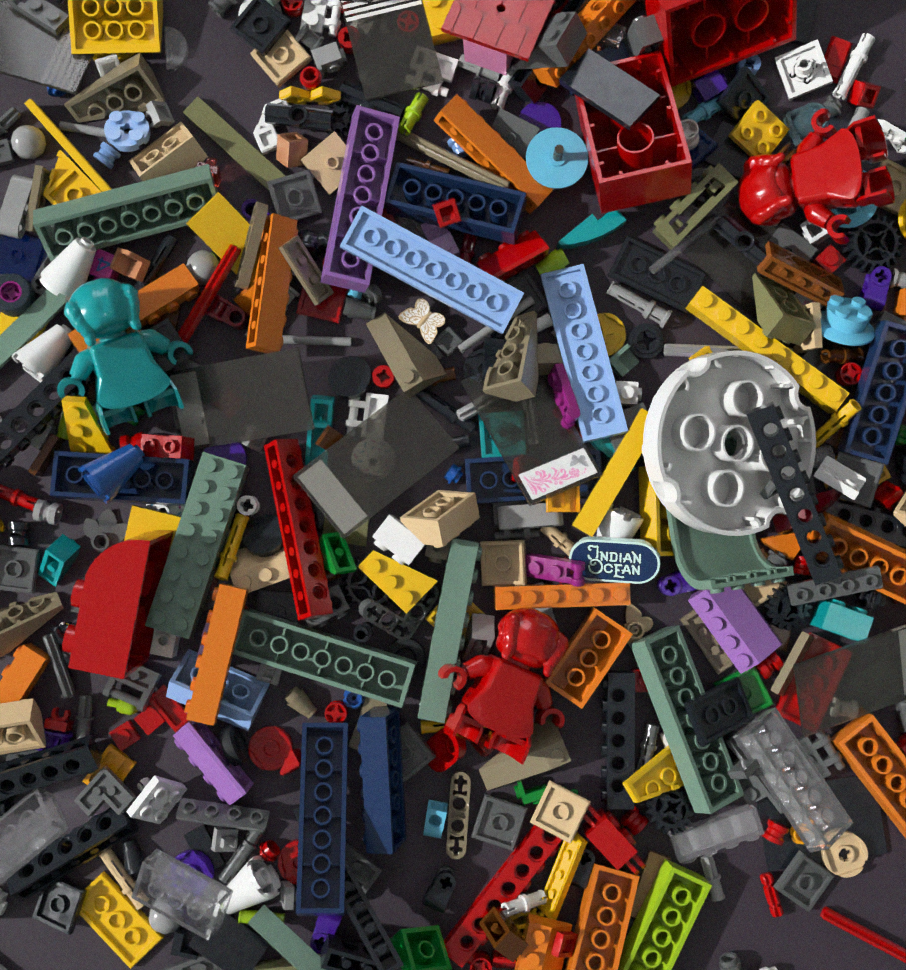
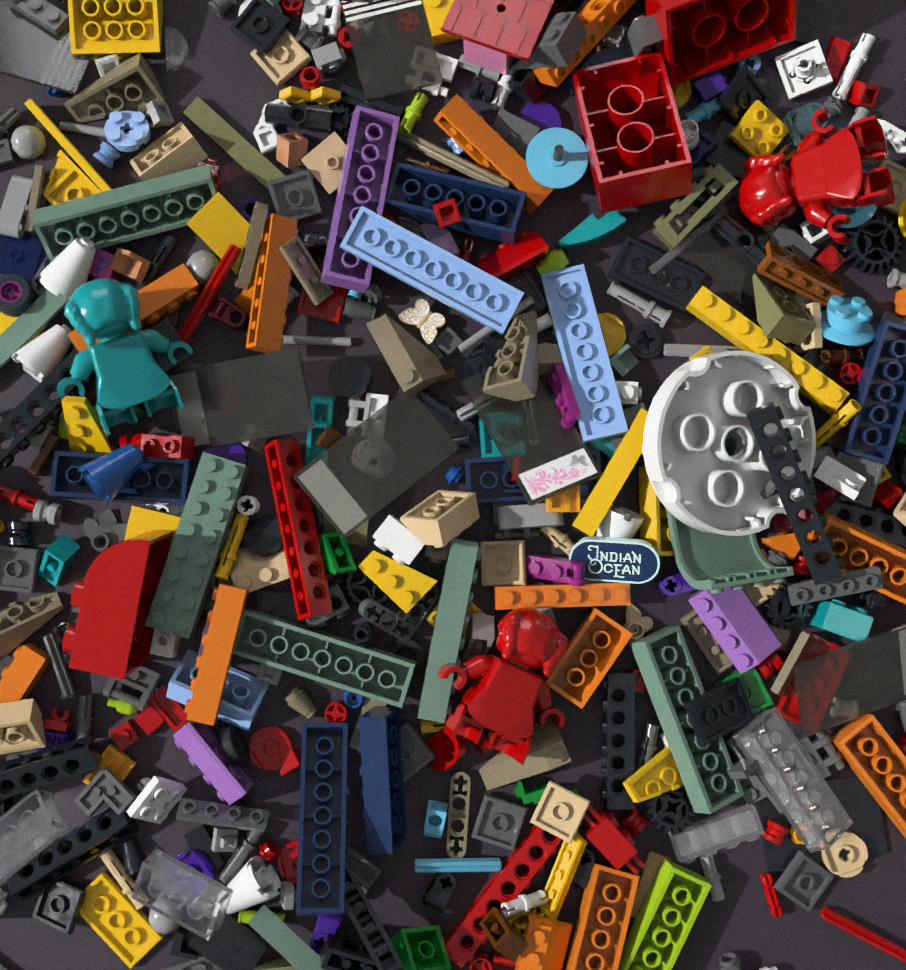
(383, 380): red wheel -> none
(457, 865): none -> medium azure axle
(564, 944): red plate -> none
(609, 89): tile -> none
(876, 292): dark purple piece -> none

